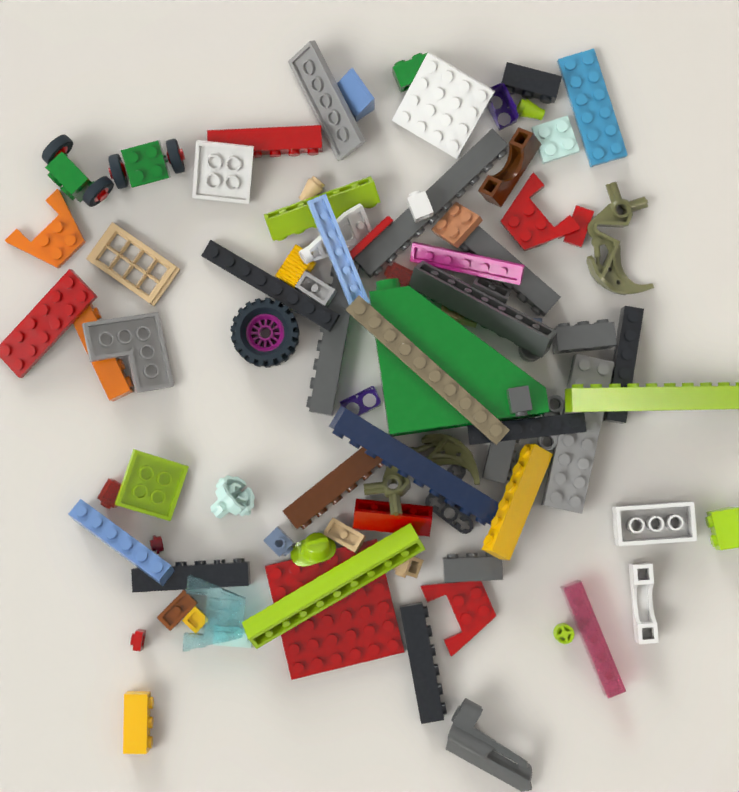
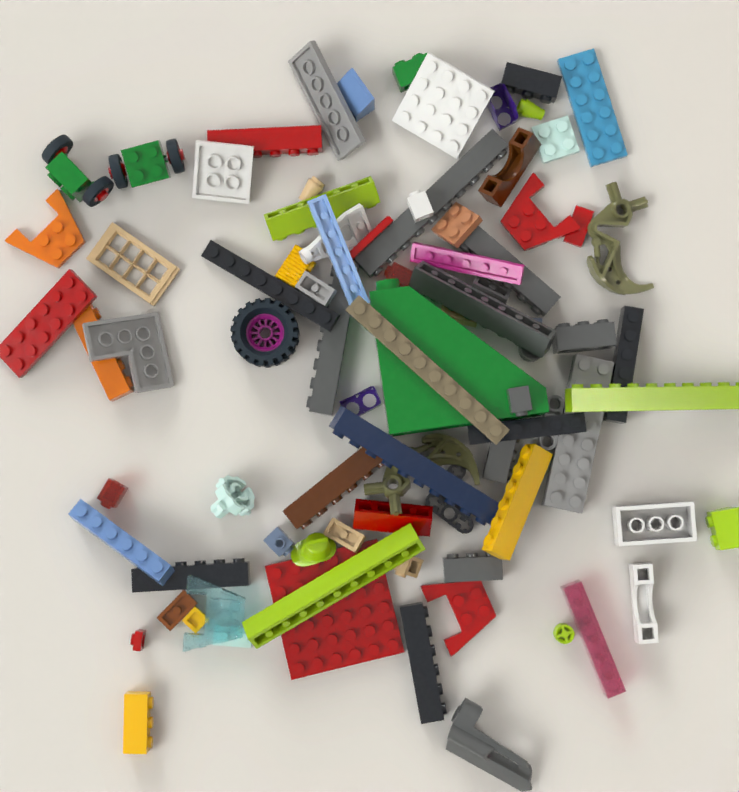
(151, 485): lime plate -> none
(156, 544): dark red plate -> none

